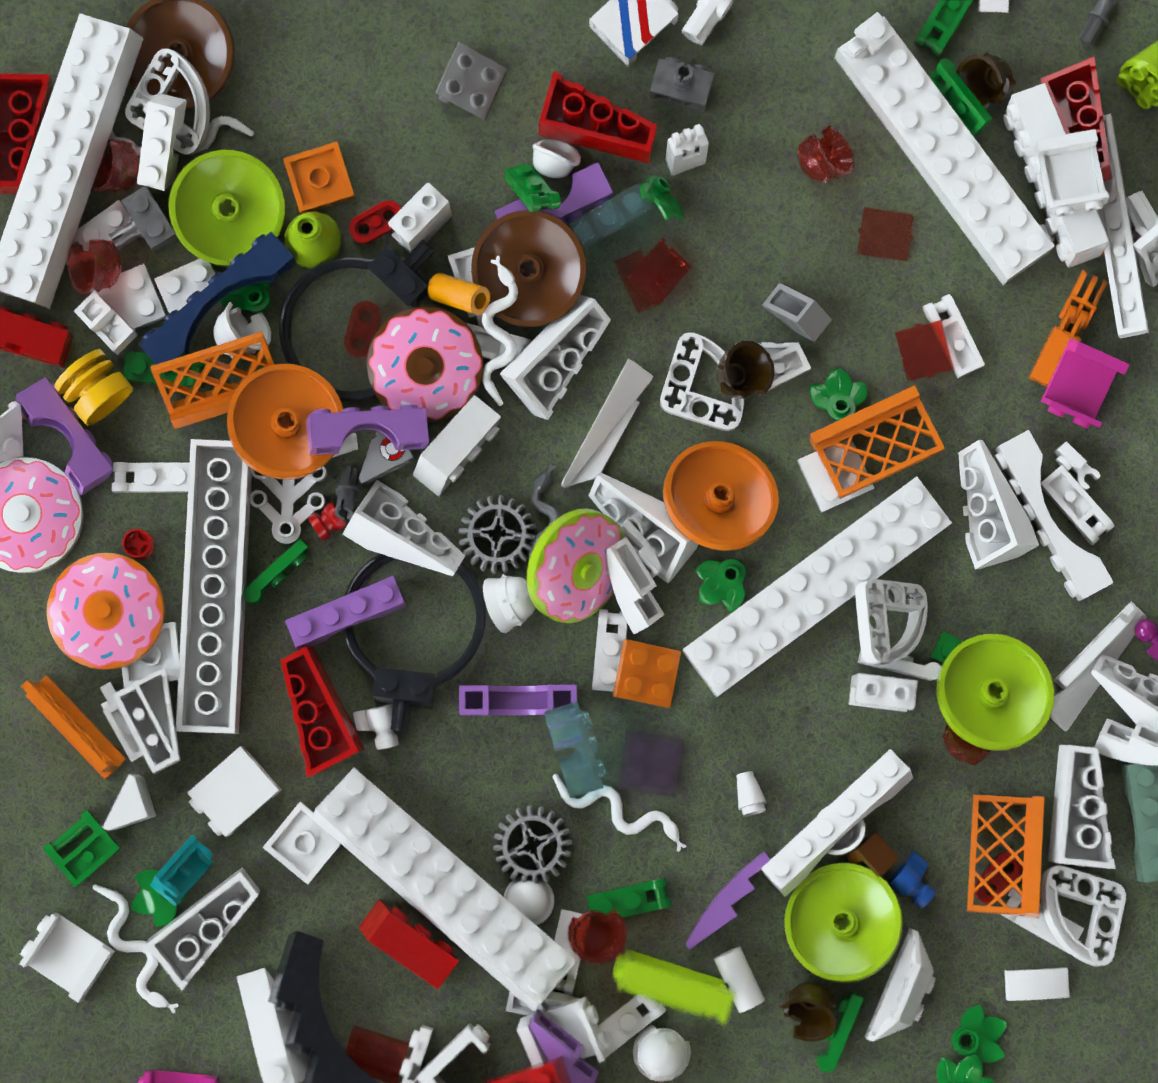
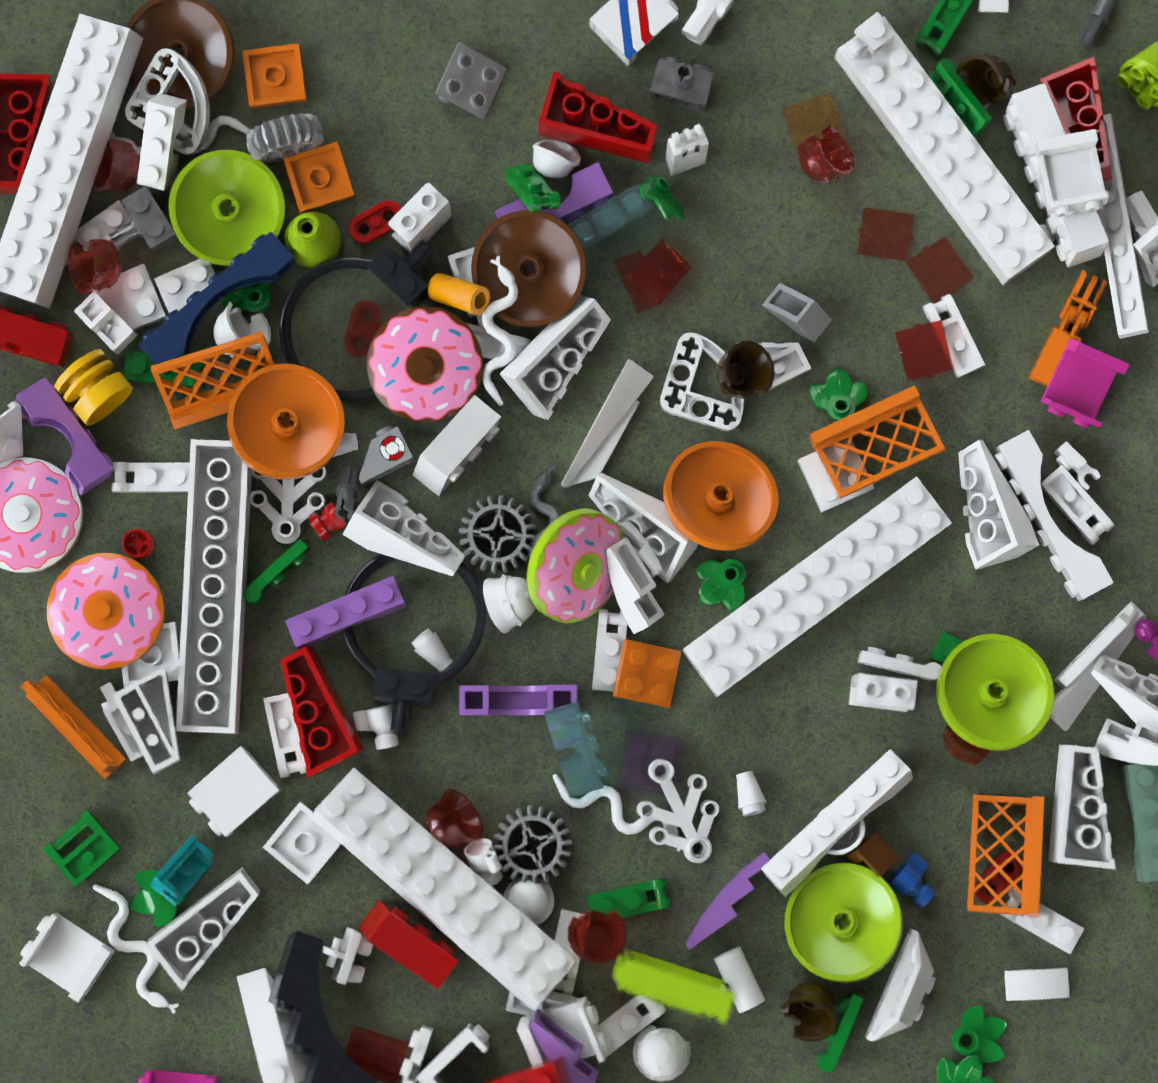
(131, 804): white slope -> none
(274, 76): none -> orange plate
(284, 137): none -> light grey gear
(284, 734): none -> white plate
(342, 955): none -> white hips
(402, 426): medium lavender arch -> none
(431, 649): none -> white cone
(454, 820): none -> clear red helmet
(484, 860): none -> white piece
(682, 814): none -> white plant
(811, 118): none -> clear orange piece
(881, 603): white beam -> none
(939, 270): none -> clear red piece
(1101, 907): white beam -> none

